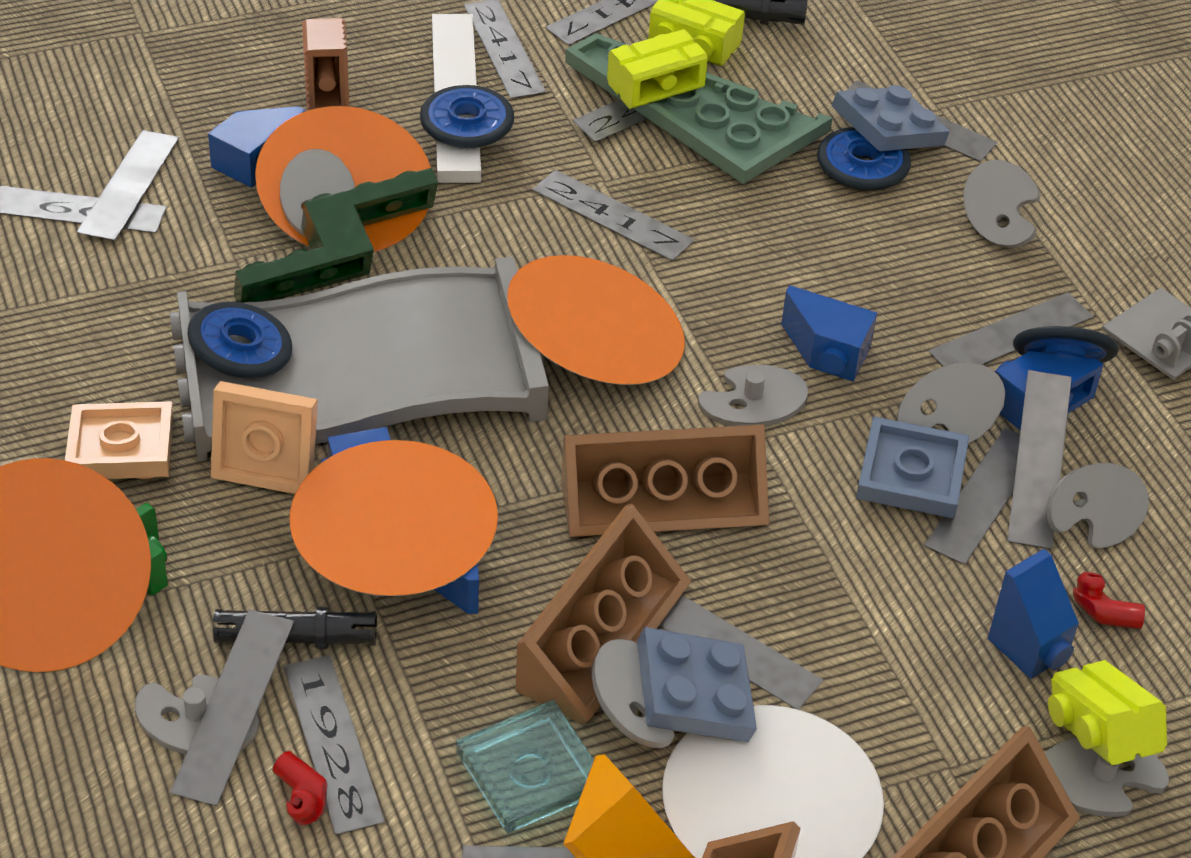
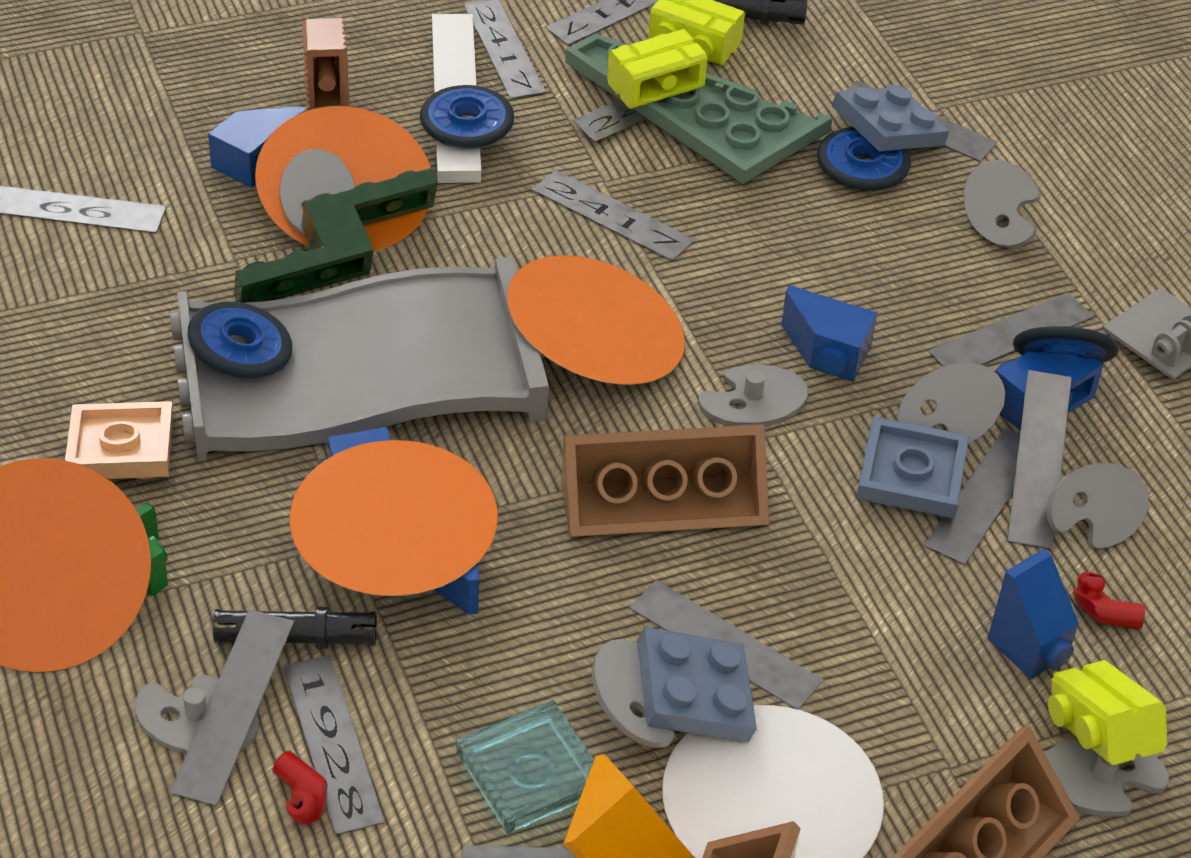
(128, 185): sticker -> none
(262, 437): light nougat plate -> none
(611, 595): medium nougat slope -> none

